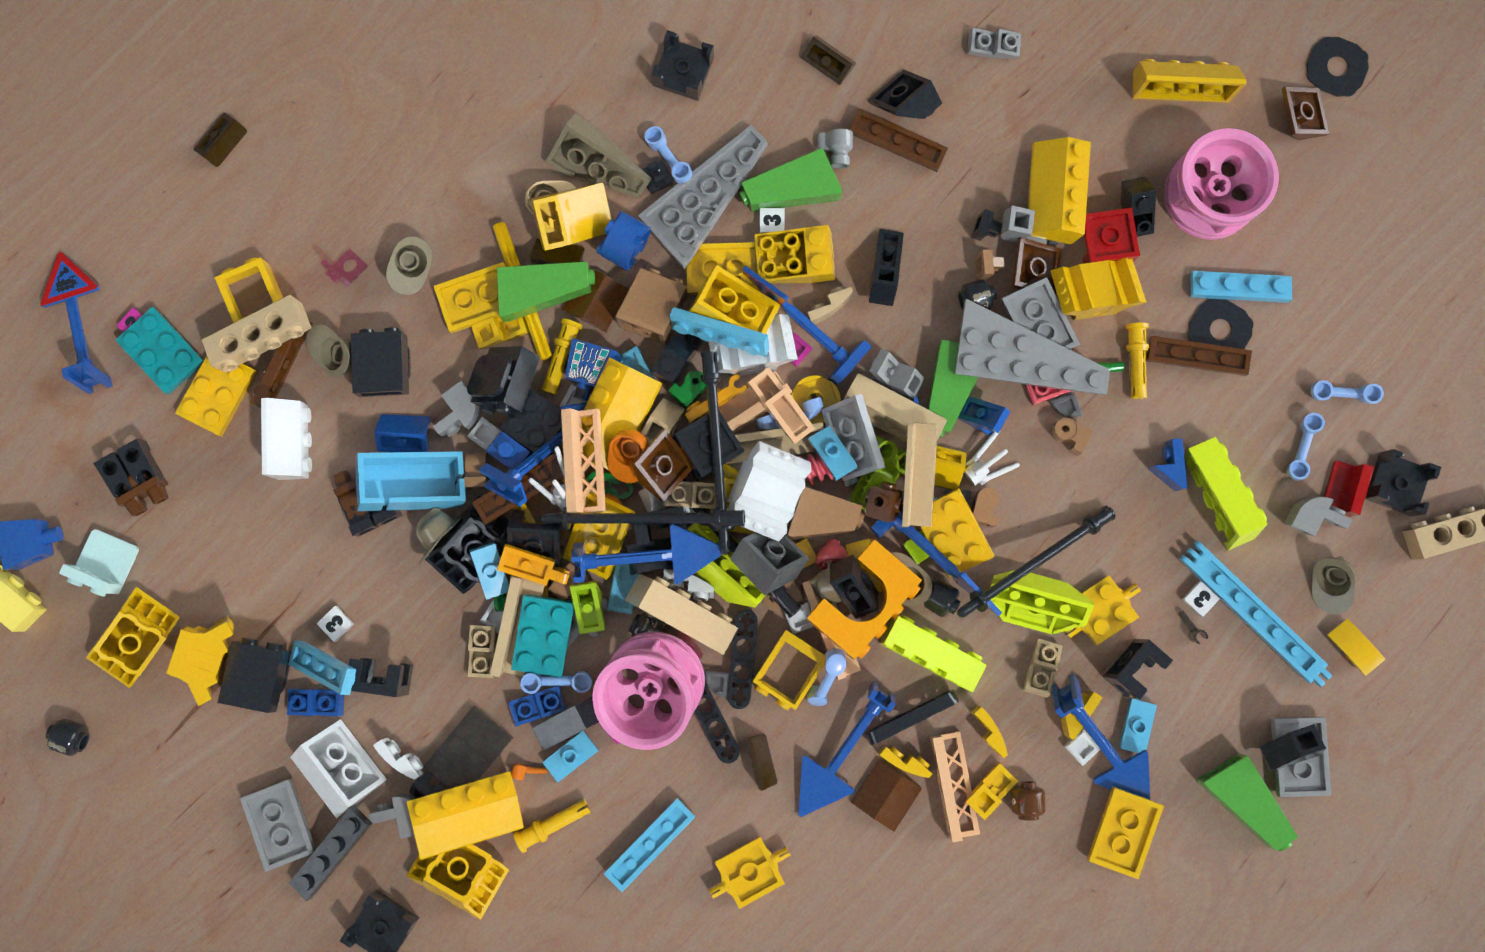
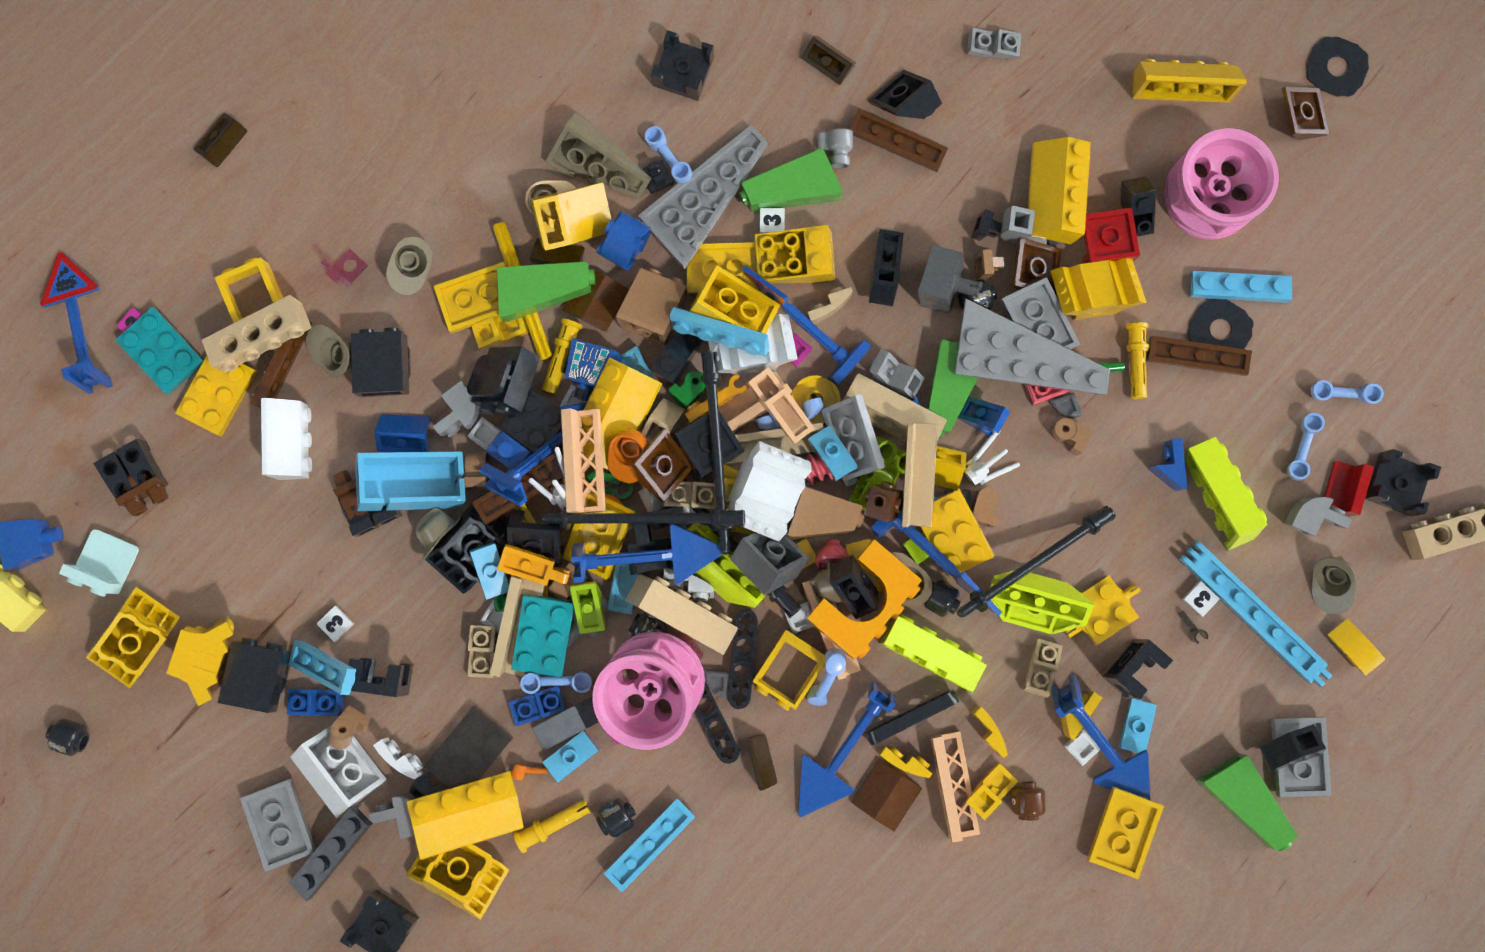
(345, 726): none -> medium nougat leg
(615, 817): none -> black head
(749, 872): yellow plate -> none
(944, 279): none -> dark grey brick

